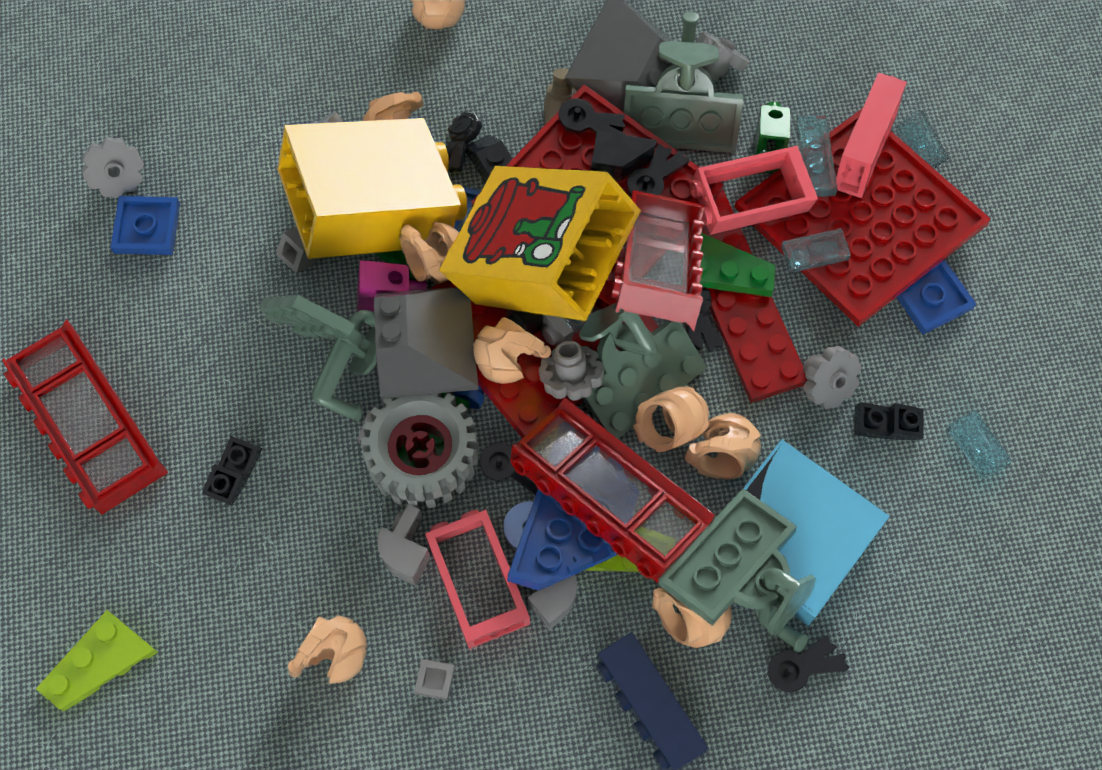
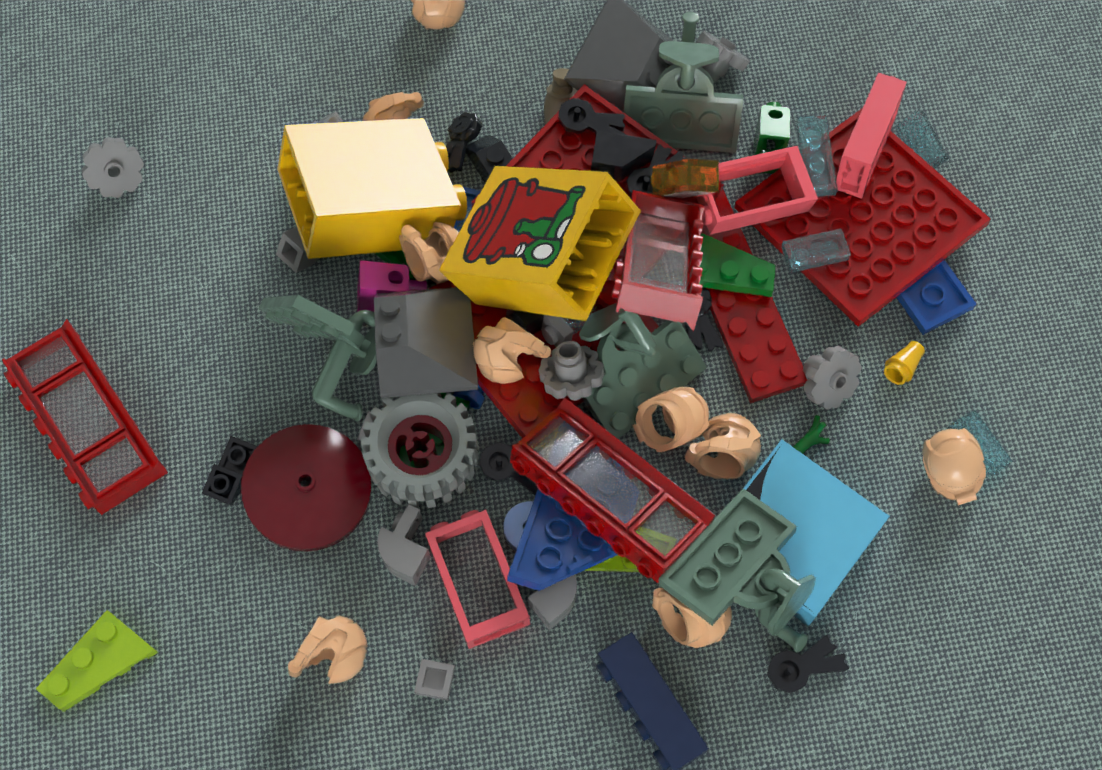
(145, 225): blue plate -> none
(309, 515): none -> dark red dish
(685, 178): none -> clear yellow brick
(812, 436): none -> green bar
(891, 422): black slope -> none
(904, 363): none -> yellow cone
(954, 464): none -> light nougat helmet

